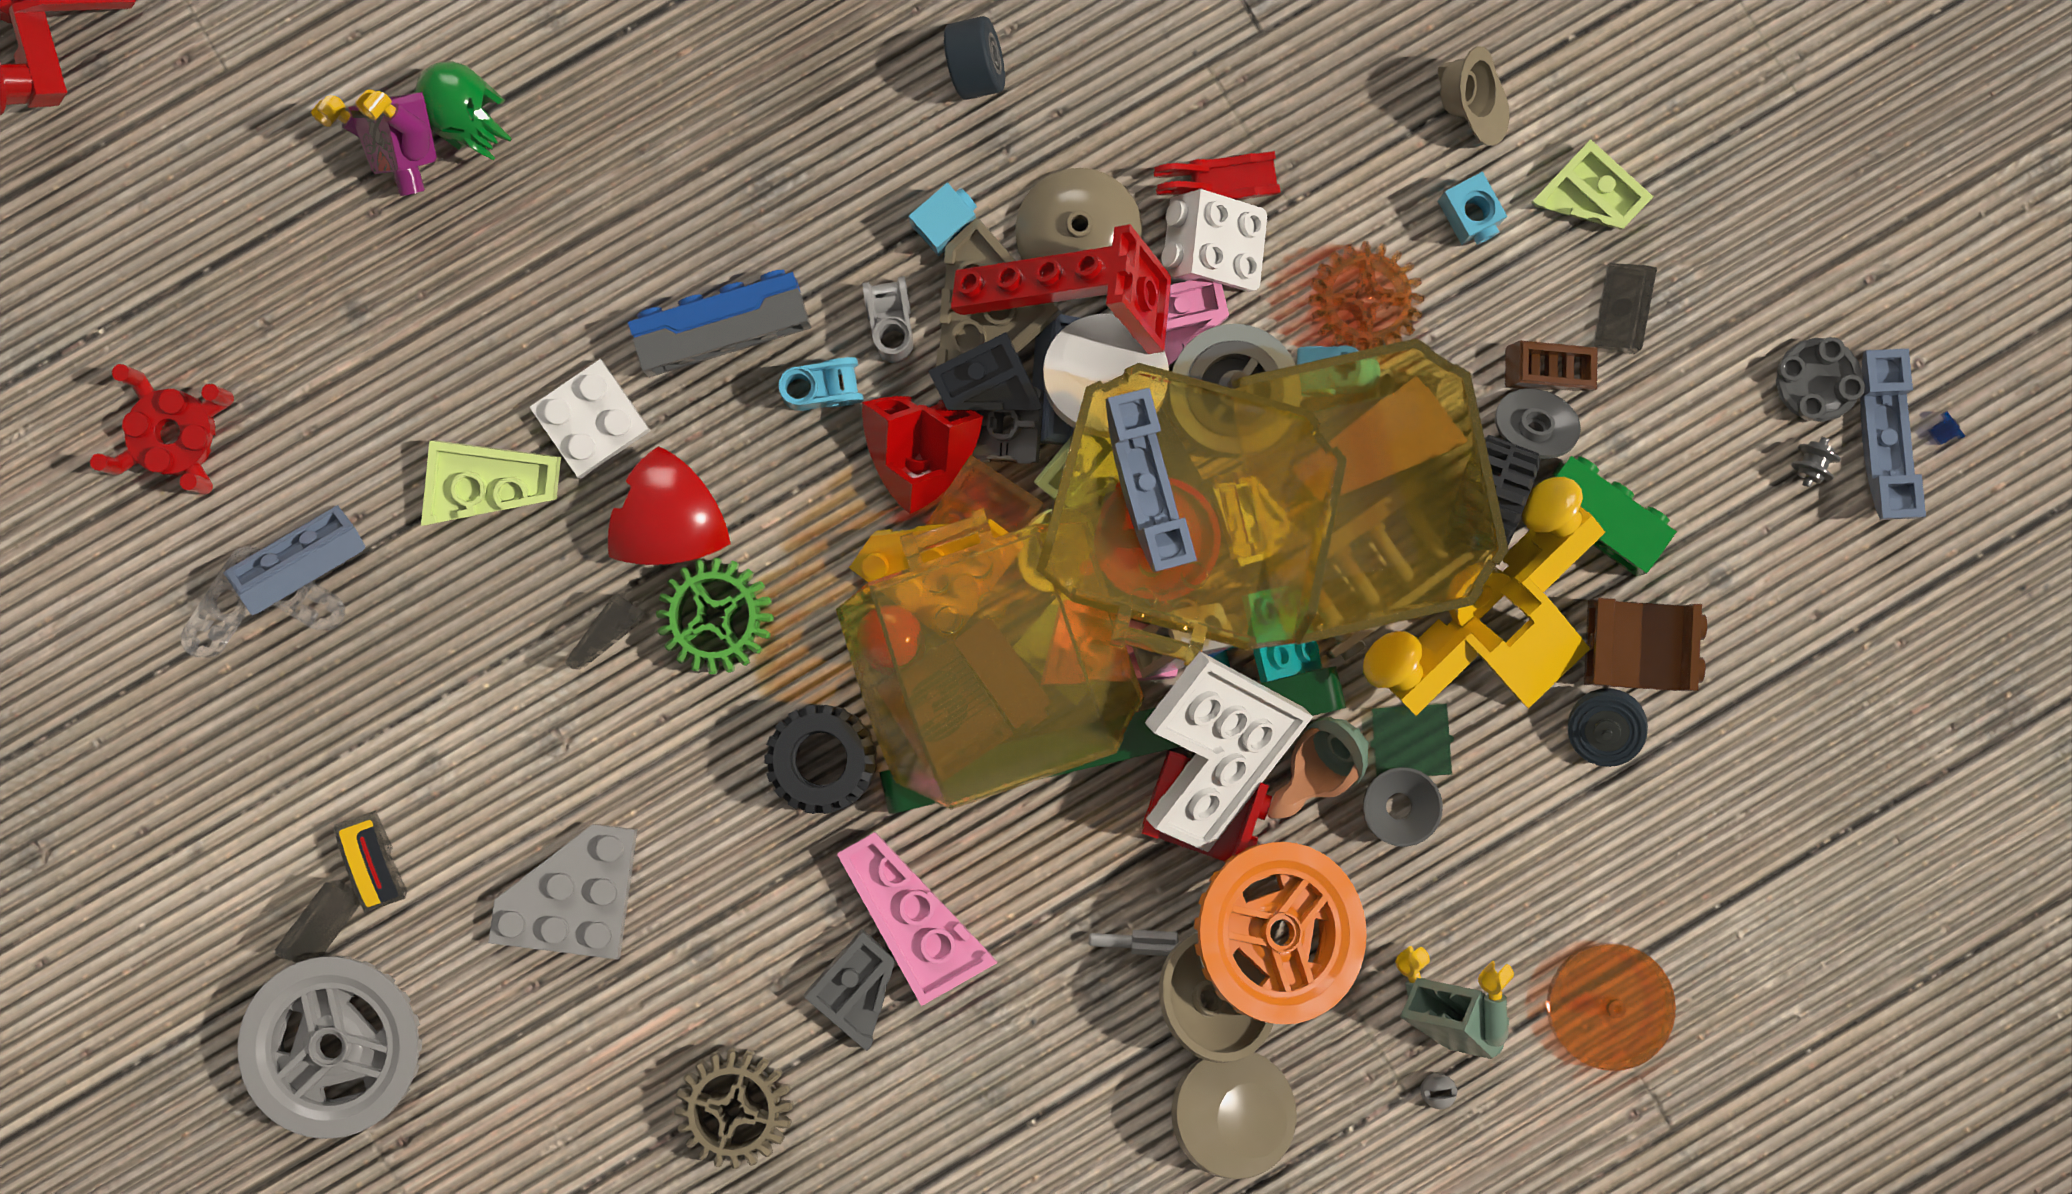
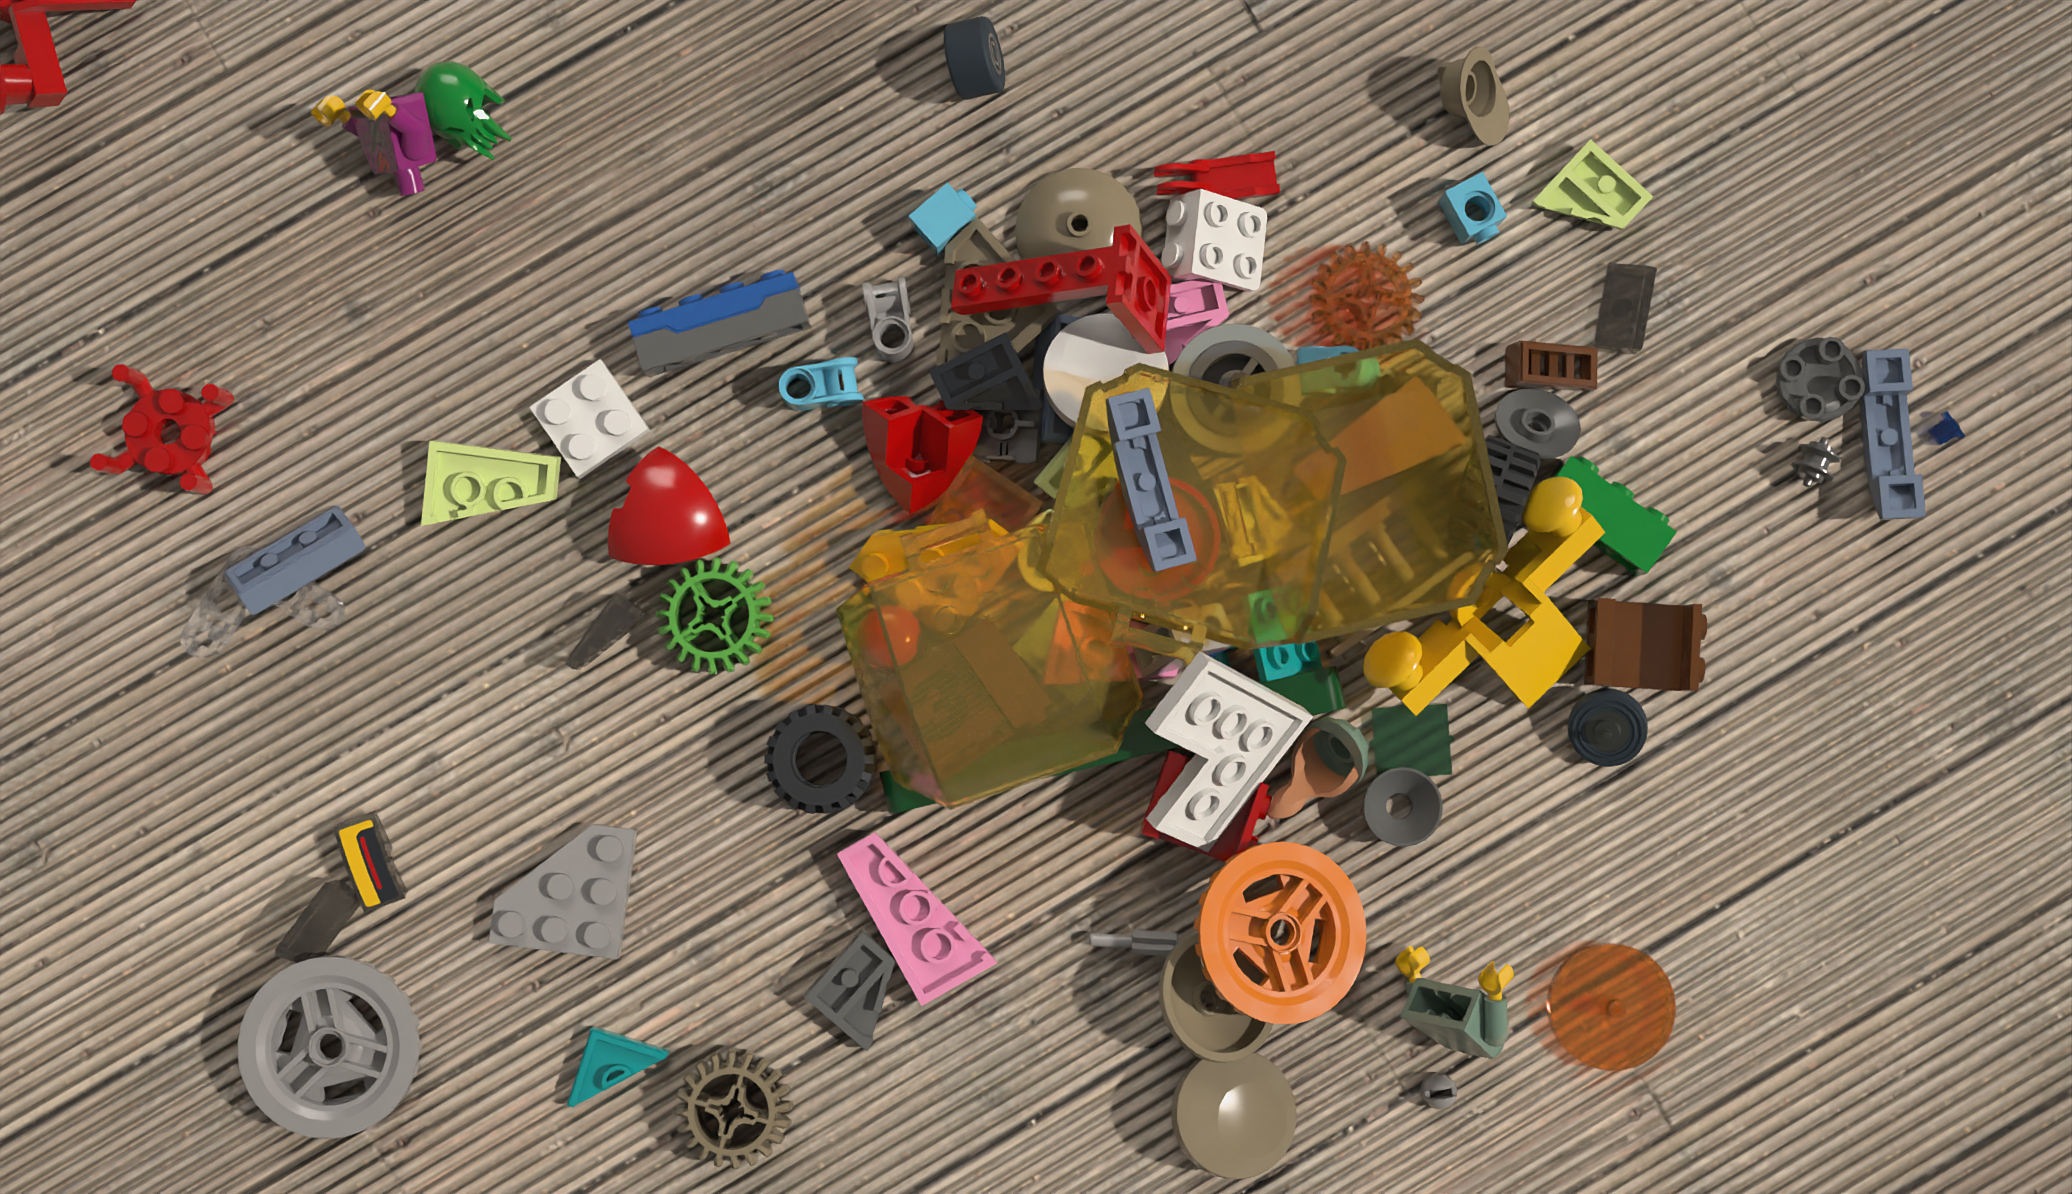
(610, 1060): none -> teal tile

